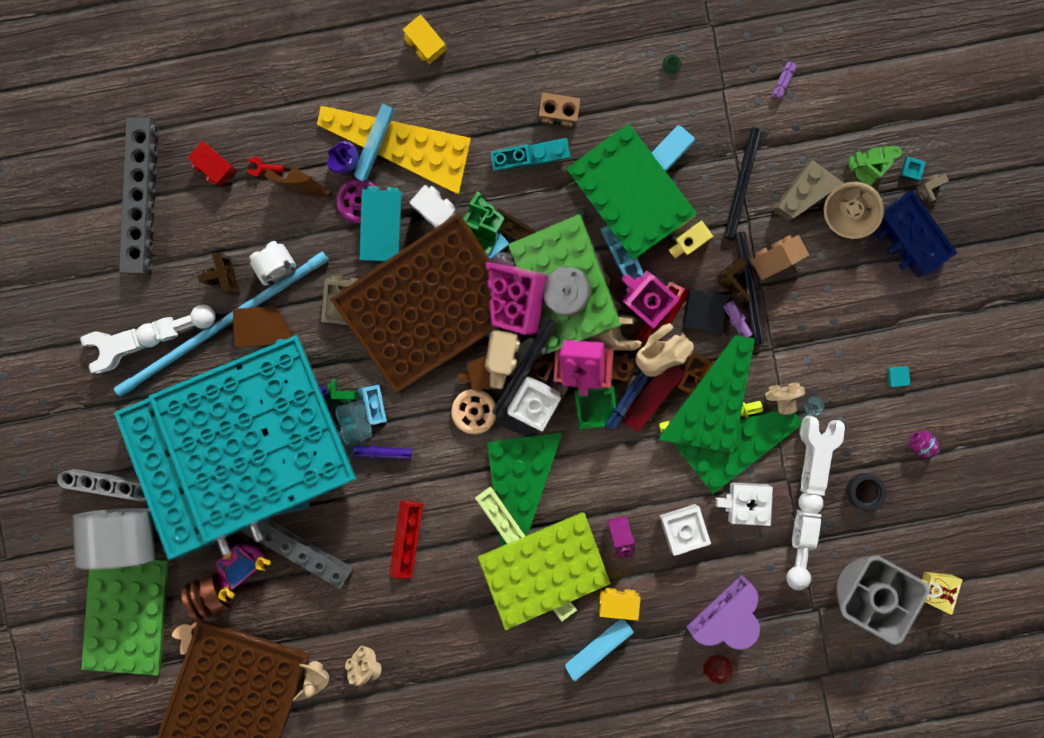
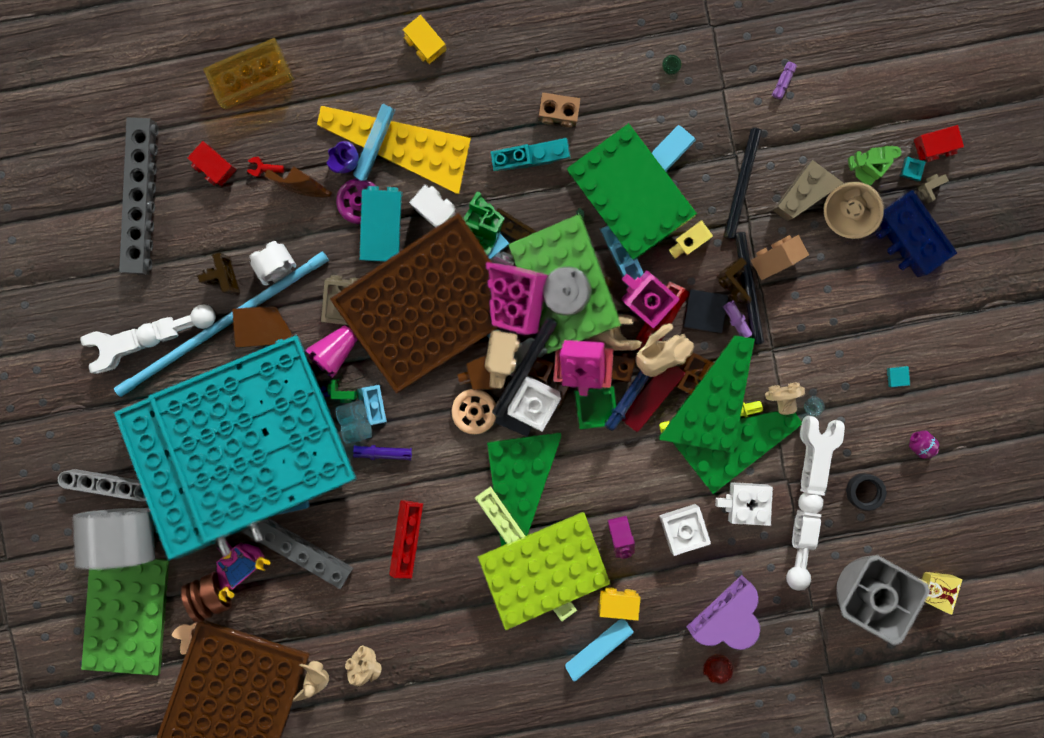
(238, 69): none -> clear yellow brick
(332, 350): none -> dark pink cone
(938, 143): none -> red brick

